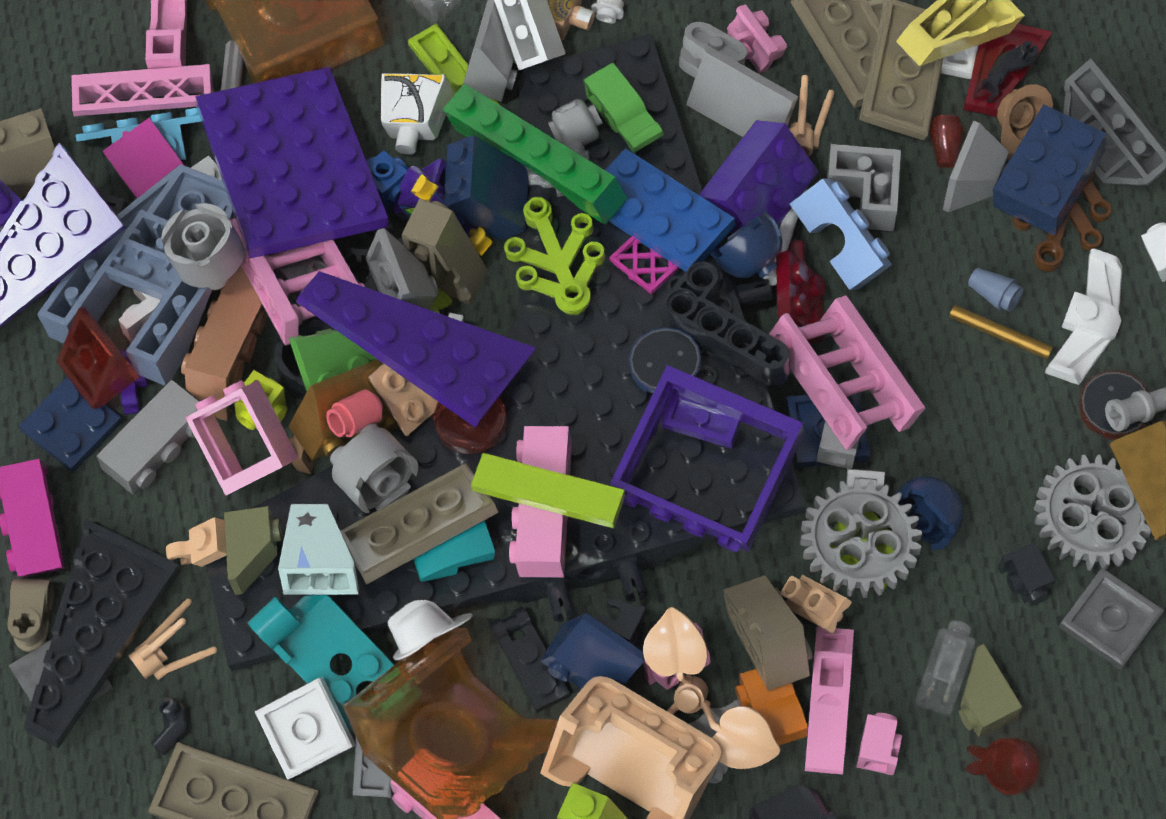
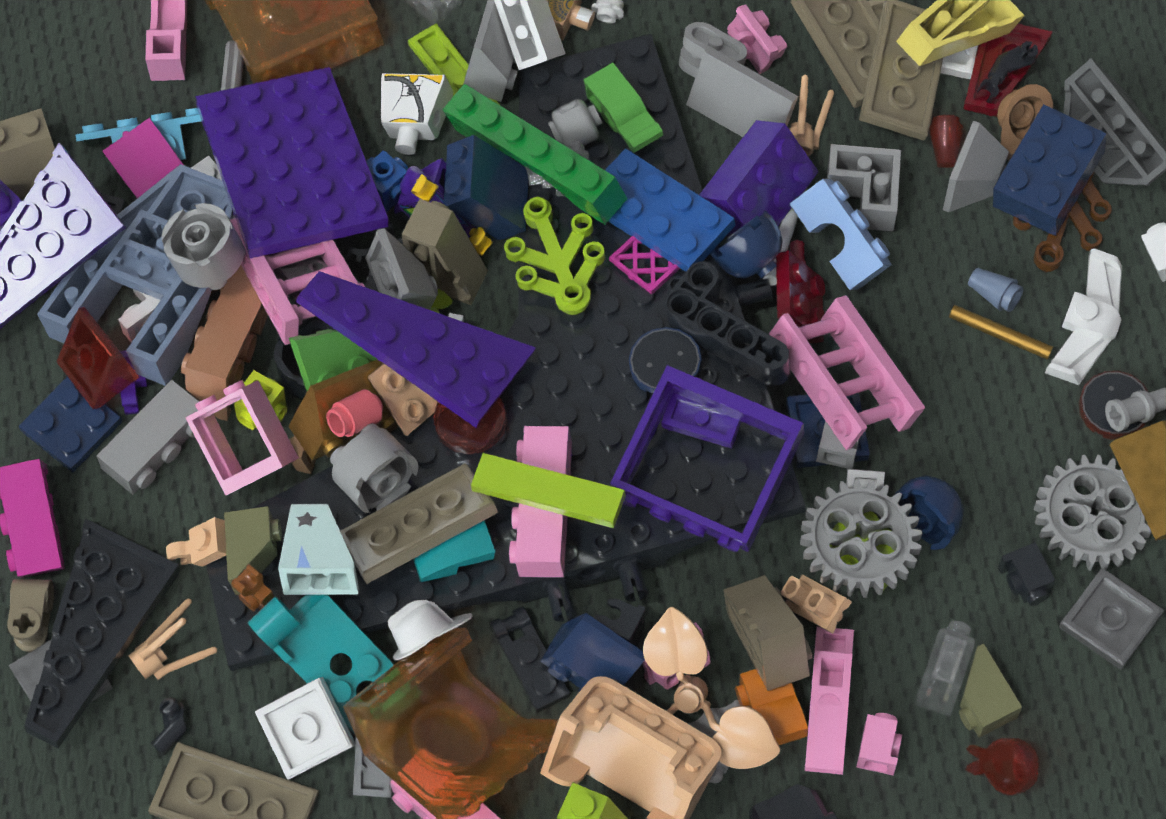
(138, 85): bright pink fence -> none
(252, 589): none -> dark orange plate

